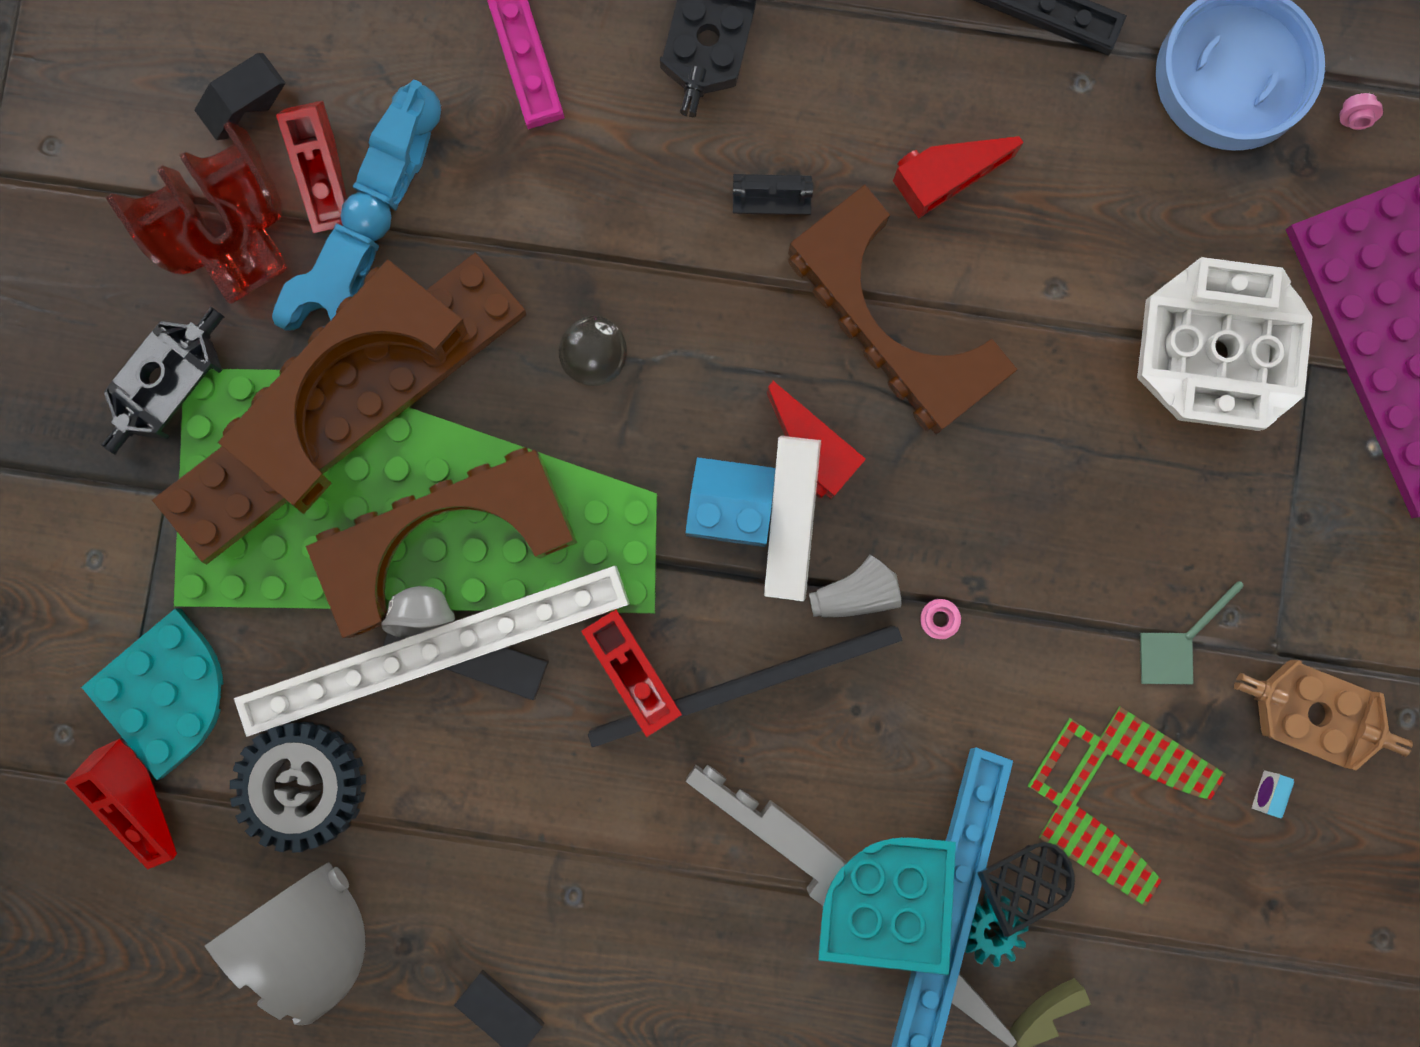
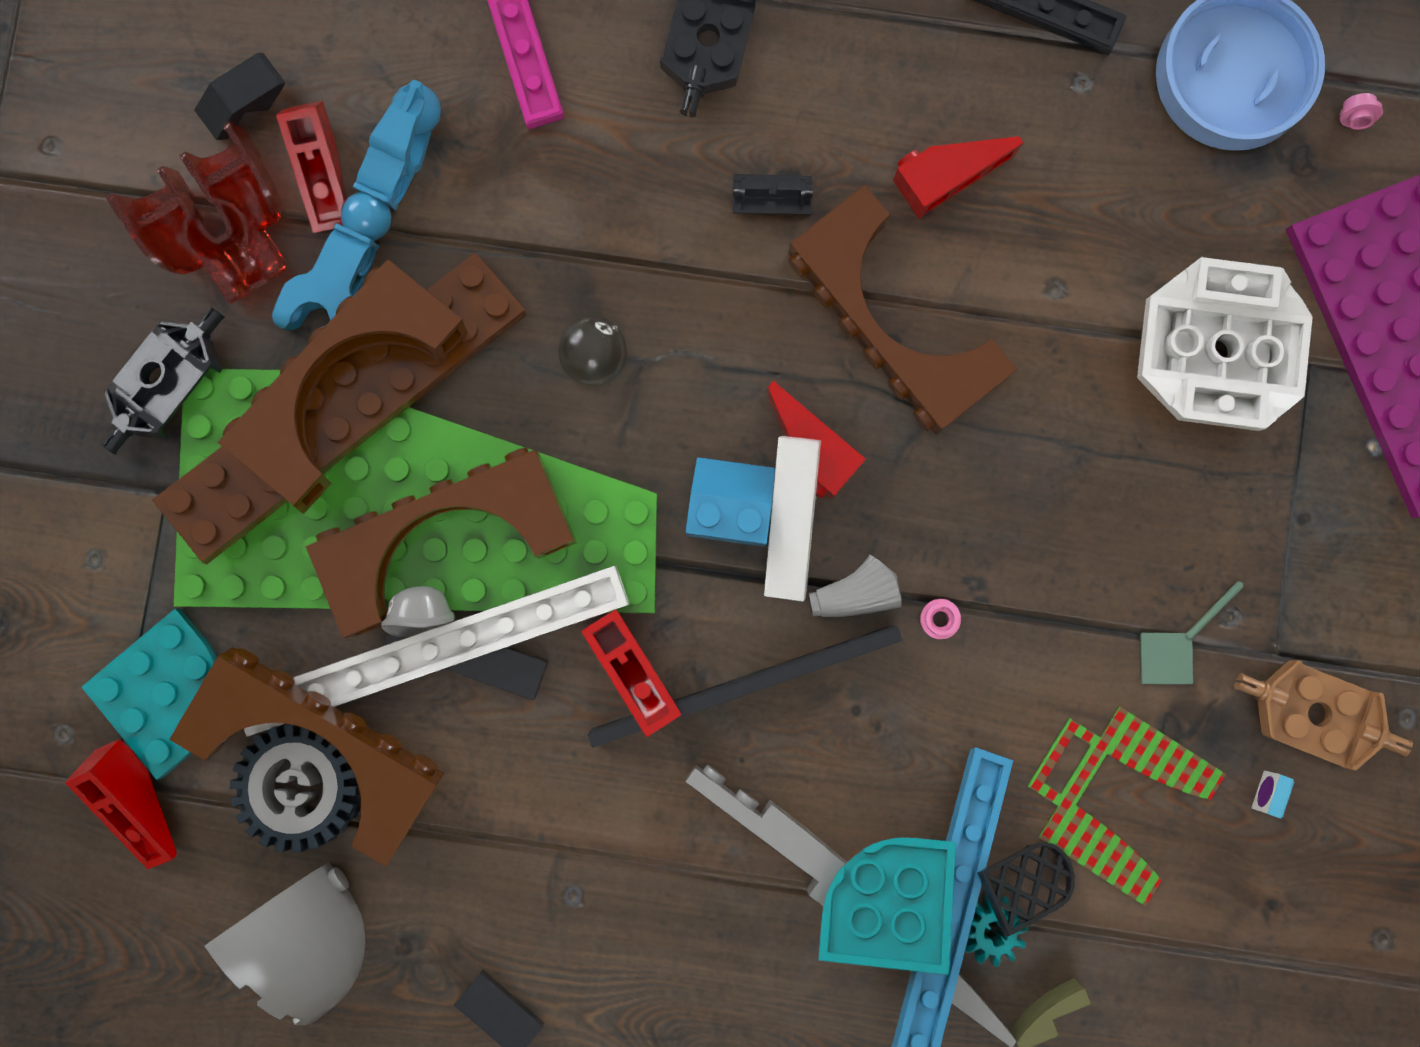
(247, 694): none -> reddish brown arch

